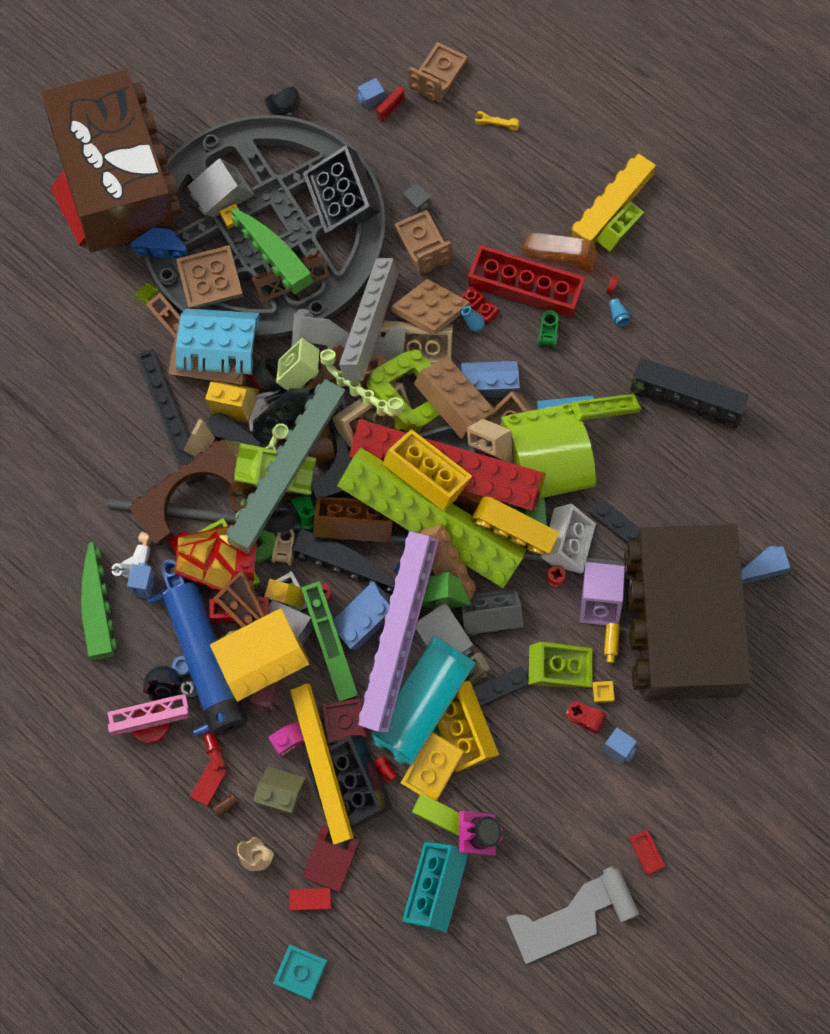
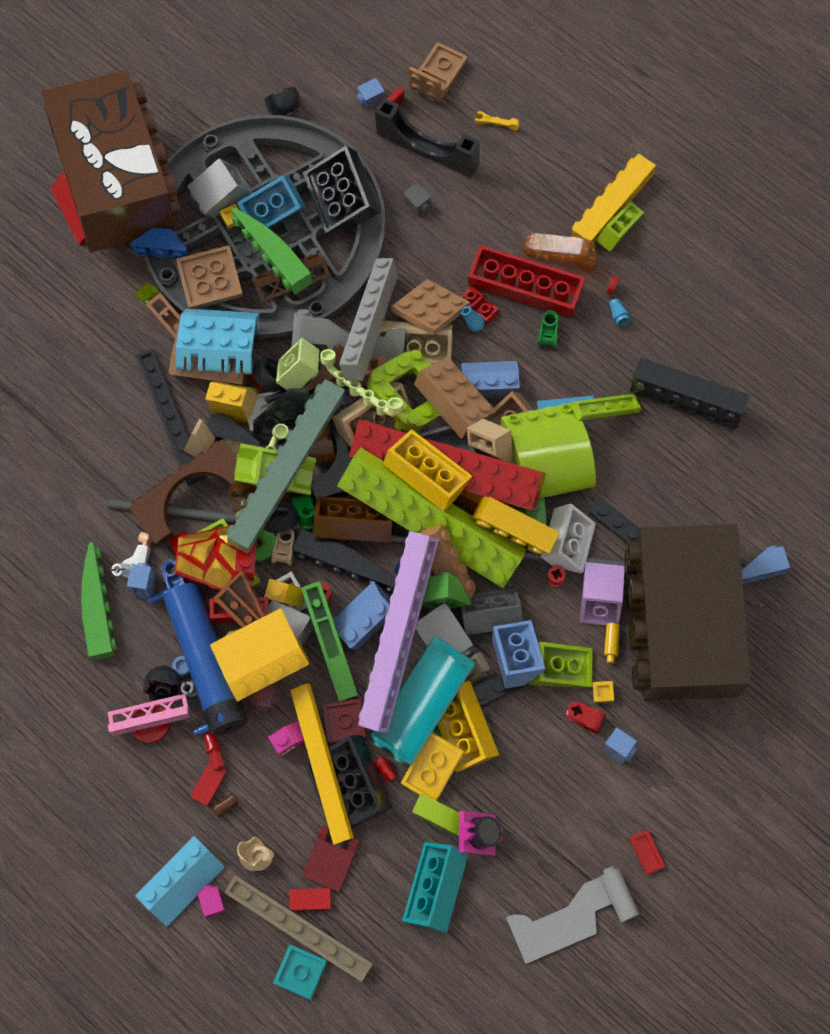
(180, 881): none -> medium azure slope
(211, 901): none -> dark pink brick
(273, 202): none -> dark azure brick
(279, 791): olive slope -> none
(298, 928): none -> dark tan plate
(392, 125): none -> black arch
(424, 242): medium nougat bracket -> none
(517, 653): none -> medium blue slope

